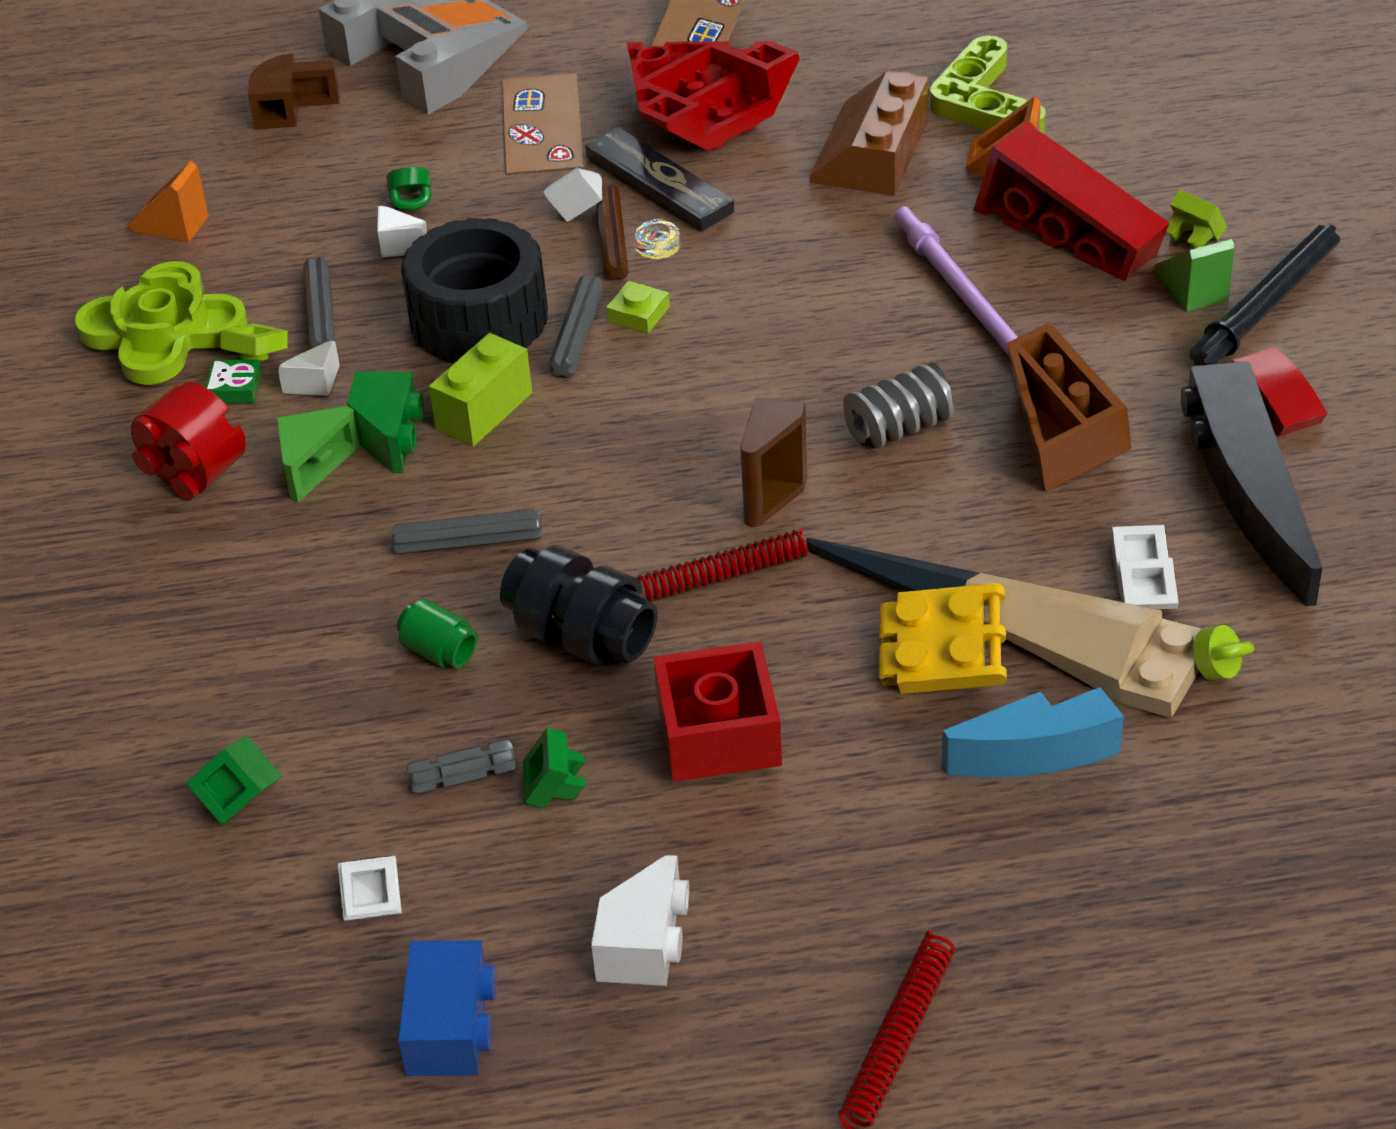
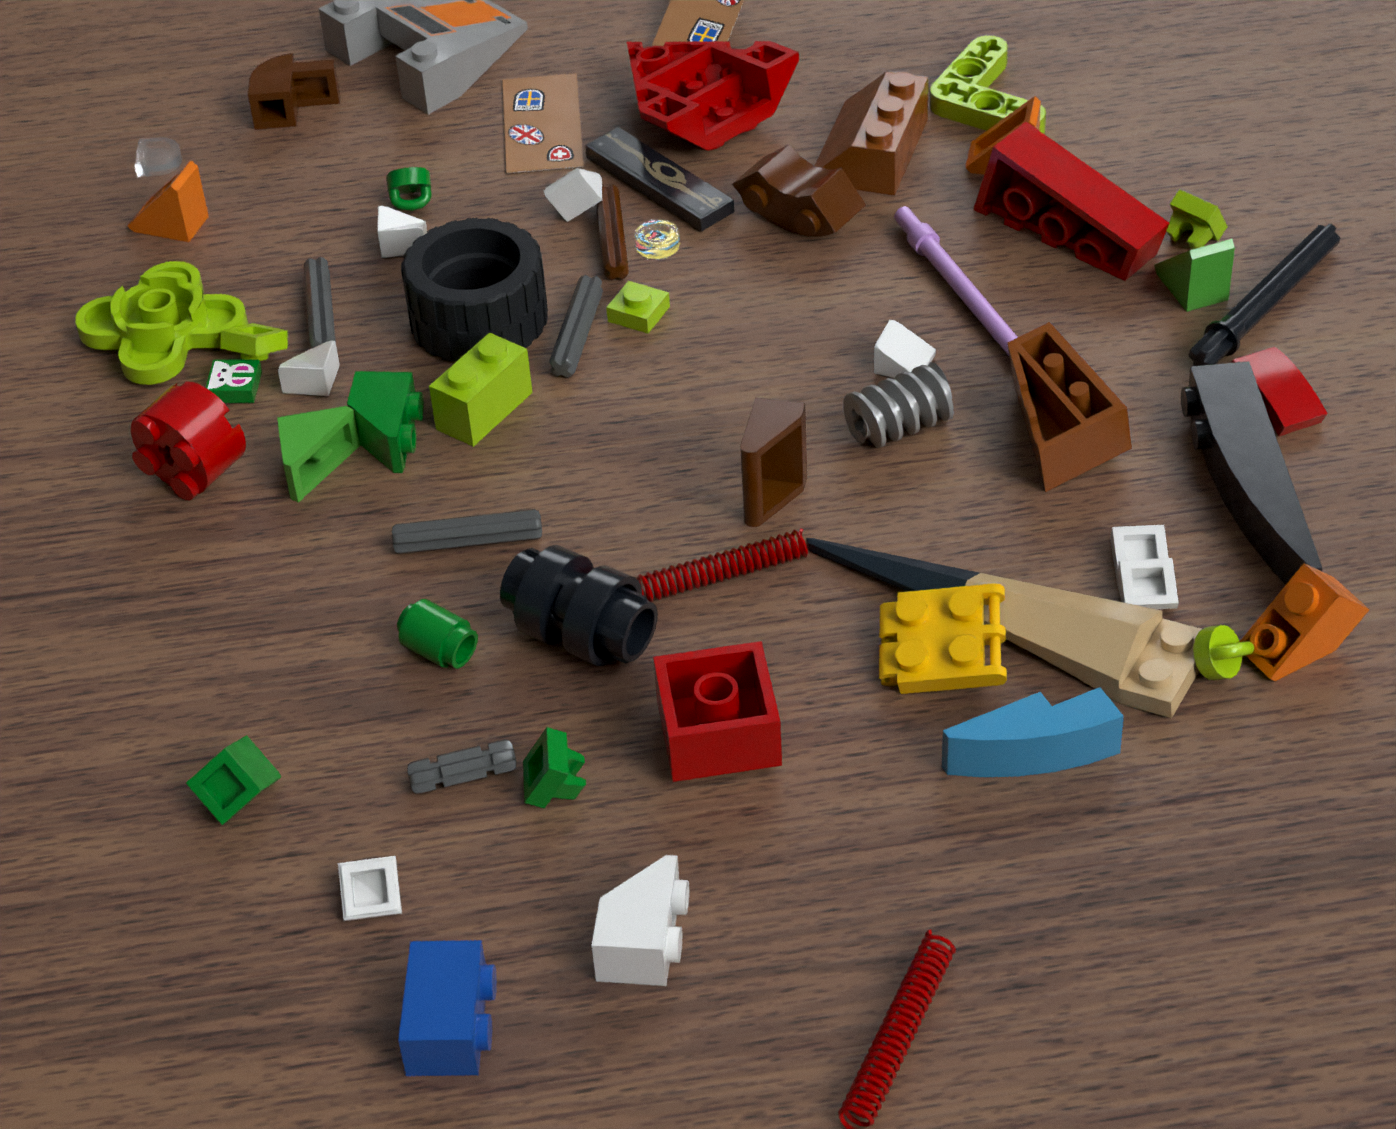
(157, 156): none -> clear tile
(799, 194): none -> reddish brown brick
(900, 351): none -> white slope
(1303, 623): none -> orange slope

